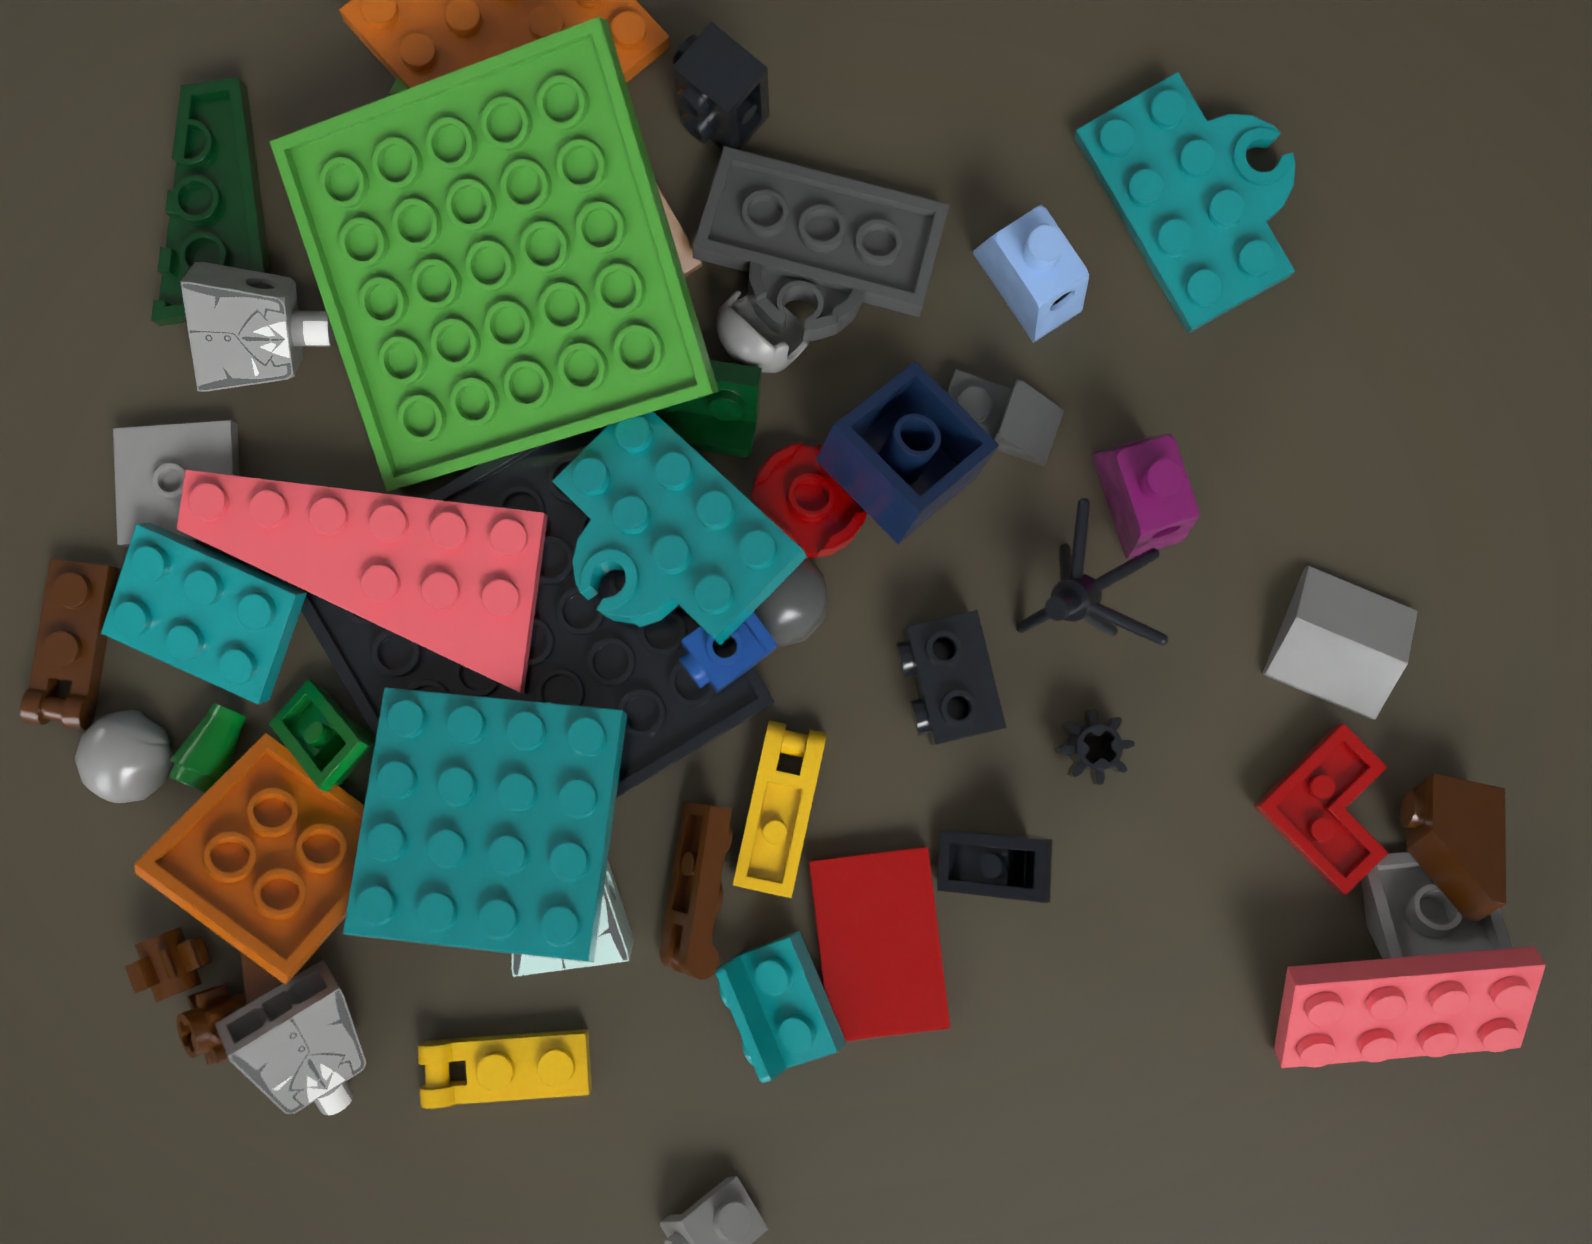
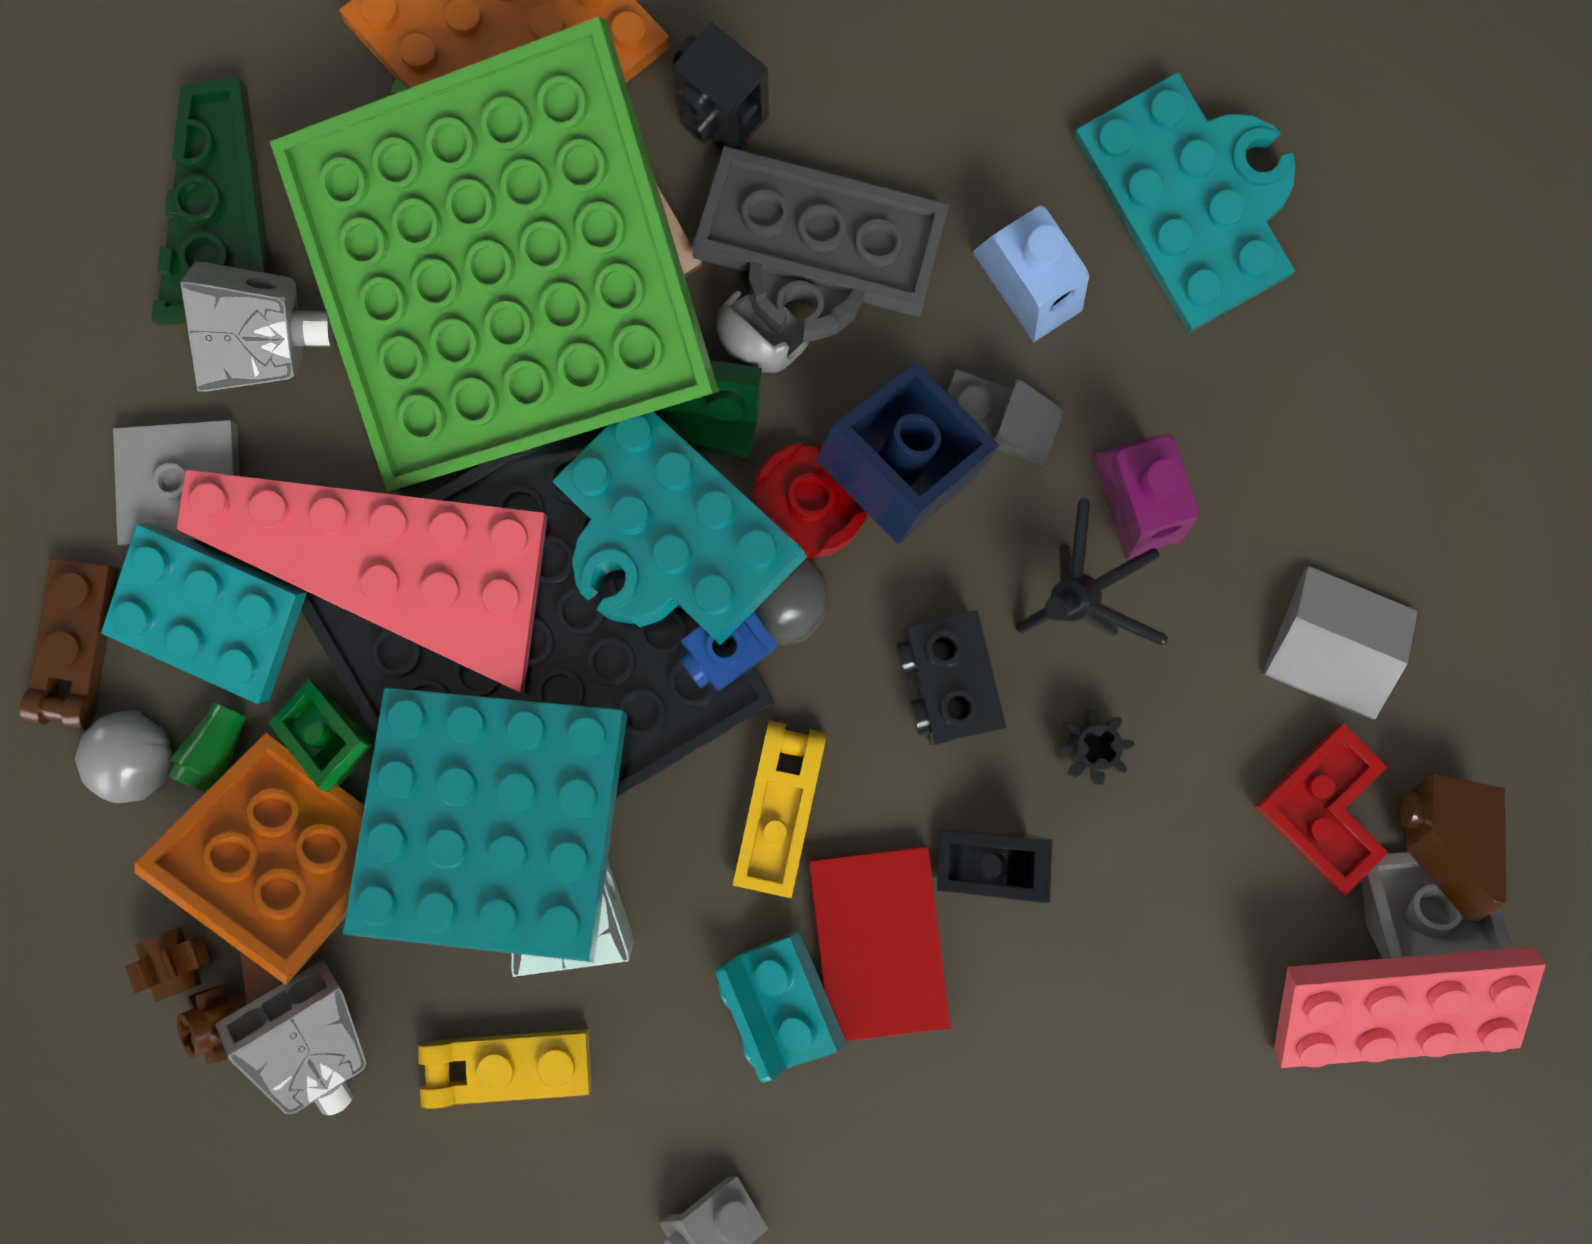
(696, 890): reddish brown plate -> none

